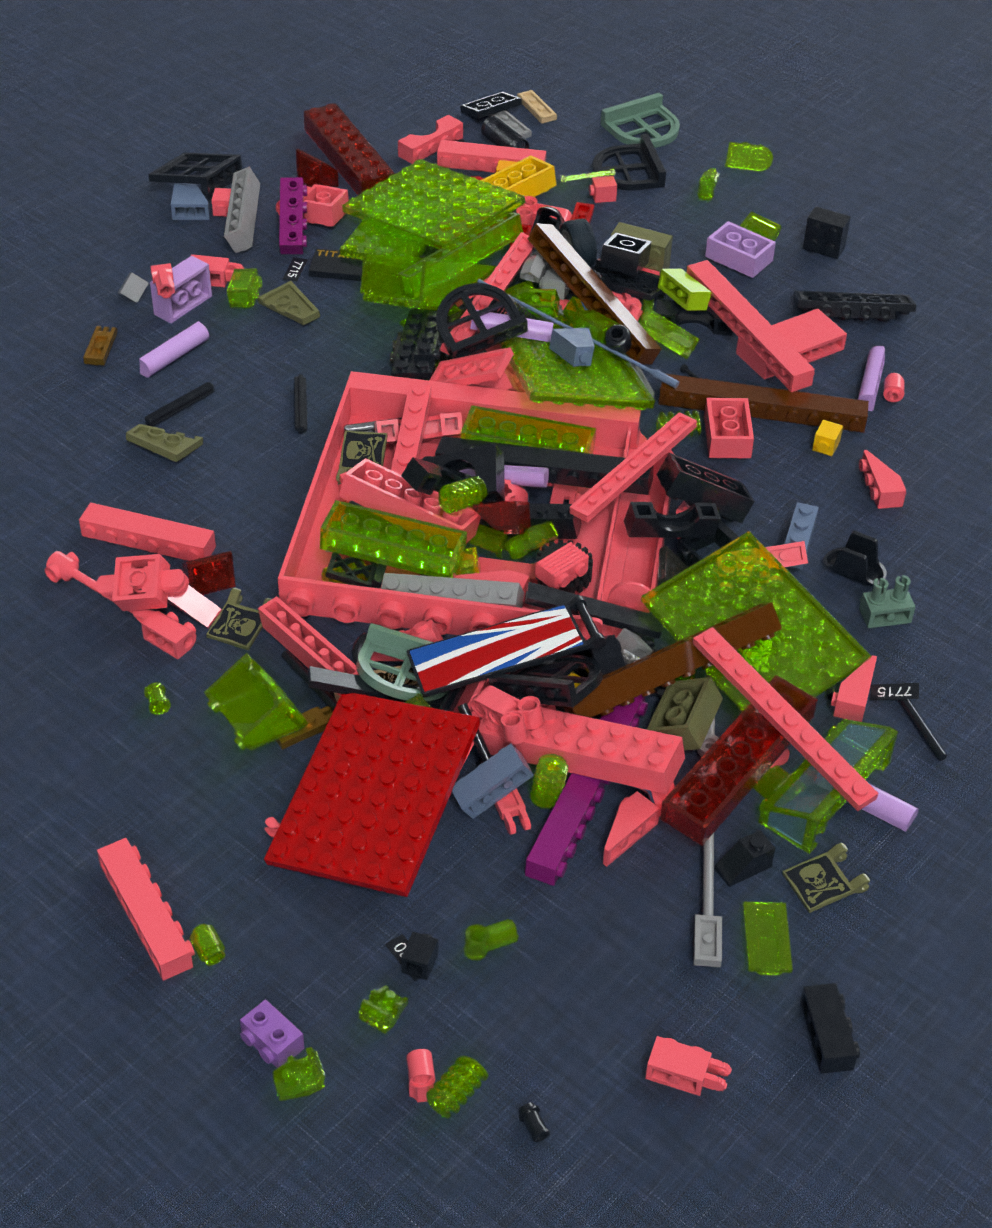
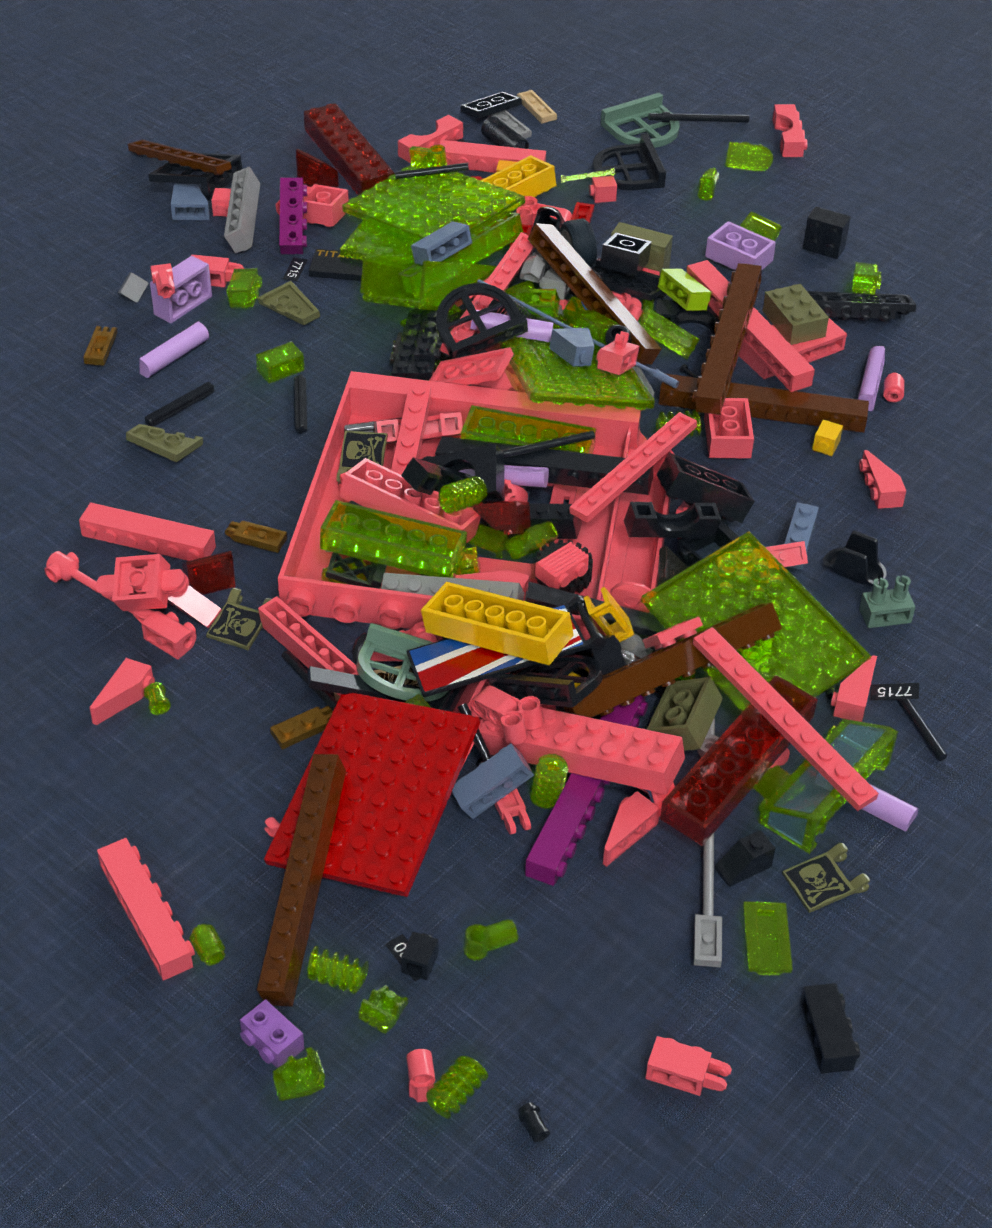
(122, 690): none -> coral slope
(180, 156): none -> reddish brown plate
(254, 705): clear neon green windscreen -> none
(256, 535): none -> pearl gold hinge
(280, 362): none -> clear neon green brick
(302, 881): none -> reddish brown brick
(336, 971): none -> clear neon green piece
(428, 157): none -> clear neon green plate
(432, 170): none -> black bar
(442, 243): none -> sand blue brick
(498, 623): none -> yellow brick
(557, 442): none -> black bar
(618, 355): none -> coral brick
(622, 628): none -> yellow window
(667, 117): none -> black bar
(671, 635): none -> coral plate
(728, 339): none -> reddish brown brick
(793, 138): none -> coral arch
(795, 314): none -> olive brick
(866, 278): none -> clear neon green brick

